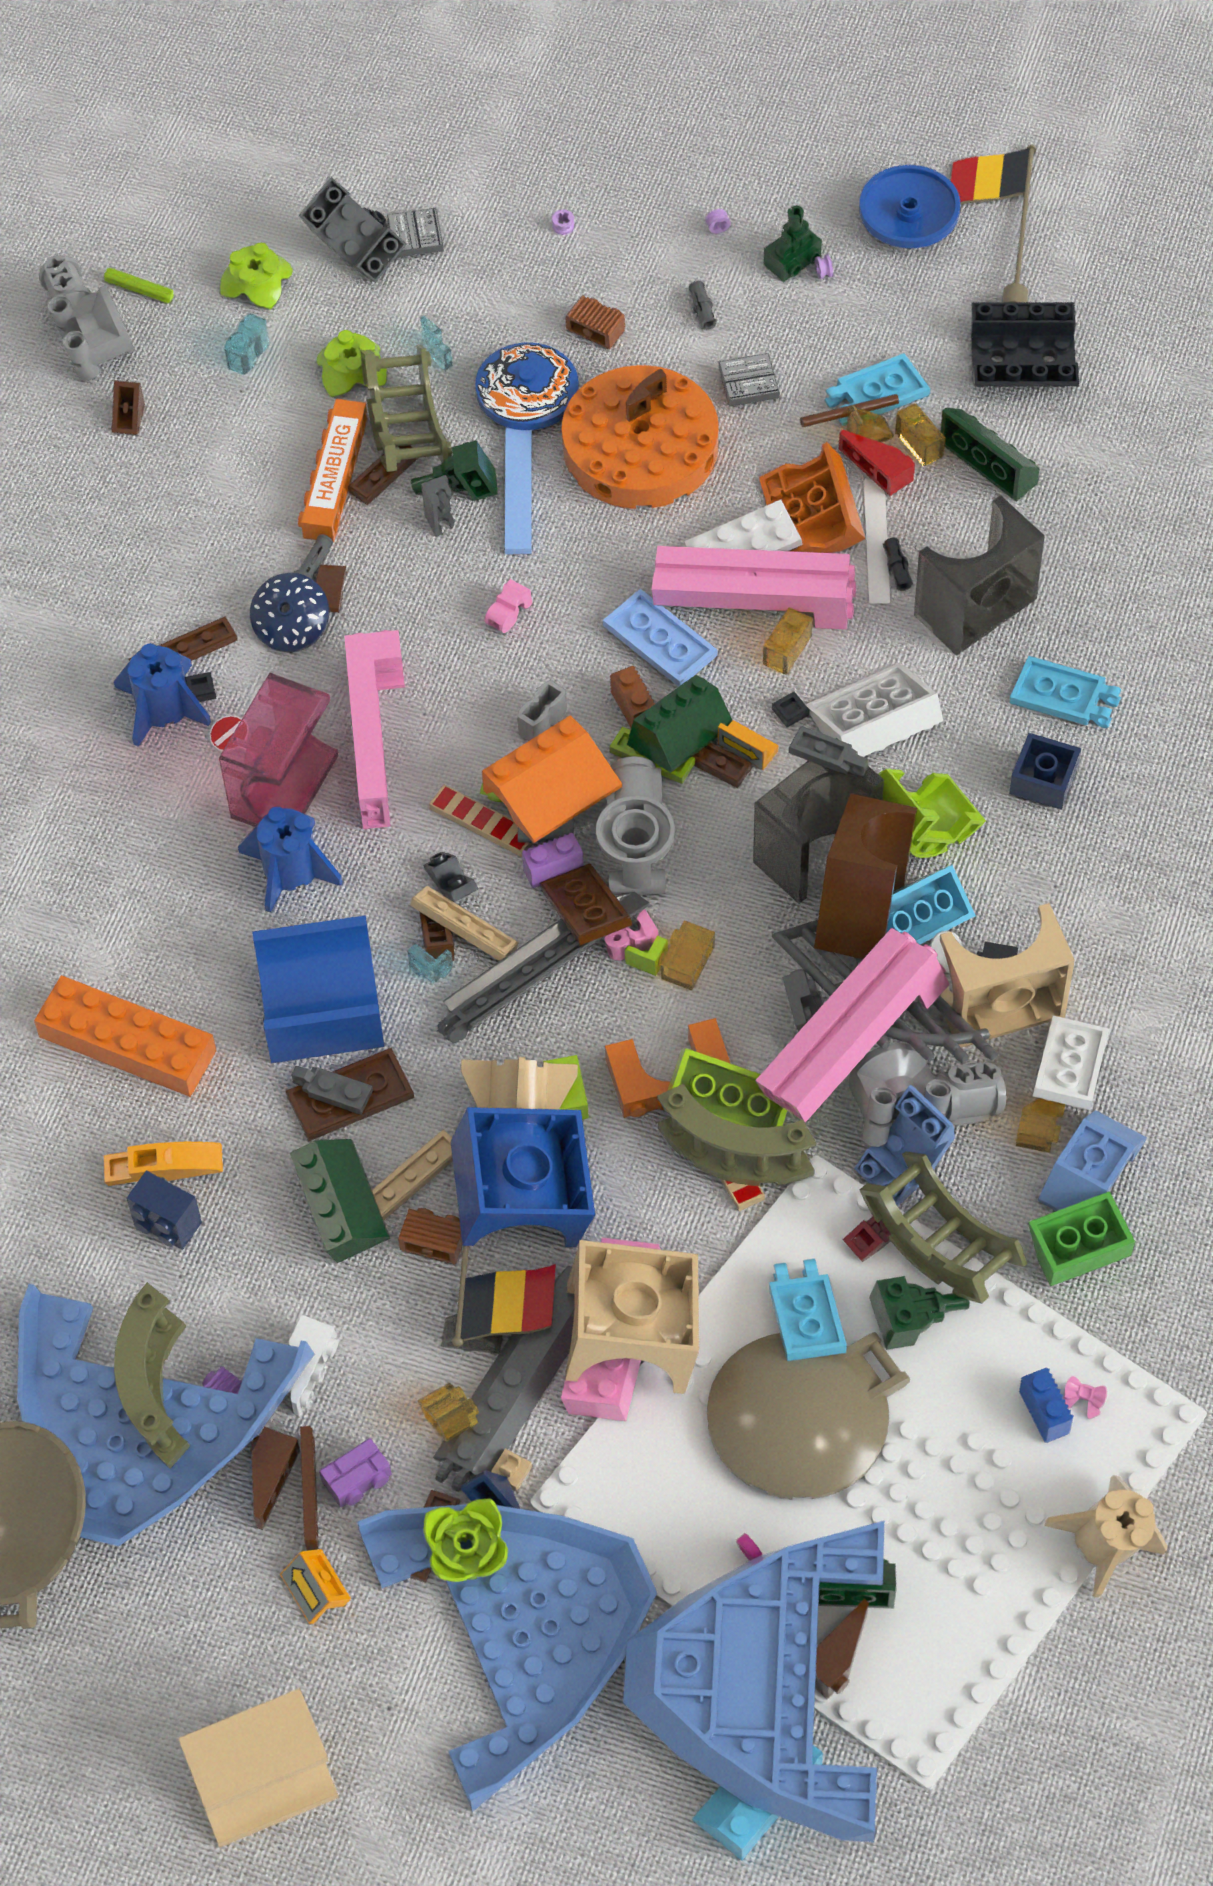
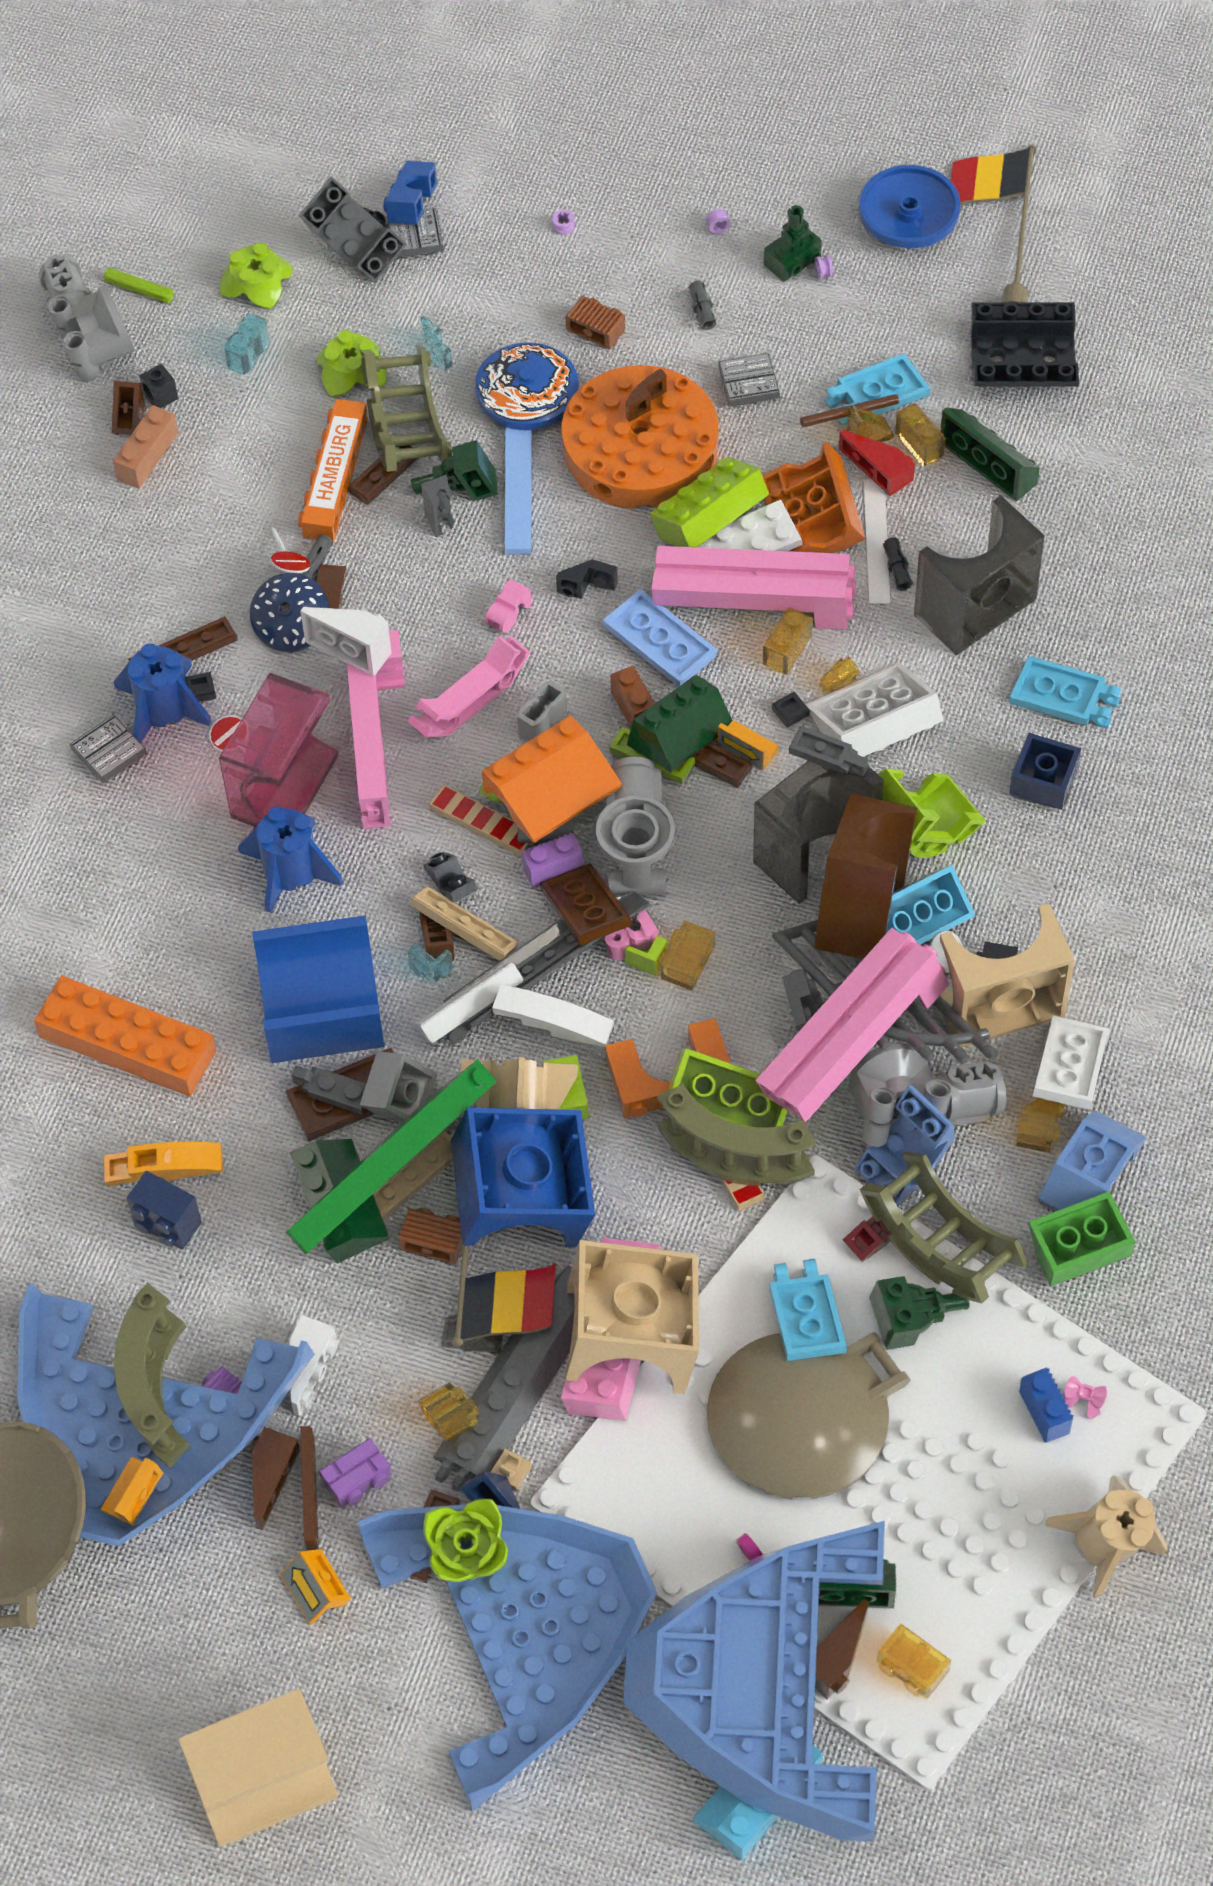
(108, 748): none -> tile
(132, 1490): none -> light orange panel
(145, 447): none -> nougat brick
(158, 386): none -> black brick
(288, 561): none -> red piece
(349, 636): none -> white slope
(391, 1155): none -> green slope
(396, 1086): none -> light grey slope
(405, 199): none -> blue arch
(467, 1002): none -> white slope
(472, 691): none -> bright pink piece
(552, 1014): none -> white slope
(575, 580): none -> black slope
(709, 503): none -> lime brick
(840, 674): none -> clear yellow cone
(913, 1661): none -> clear yellow brick

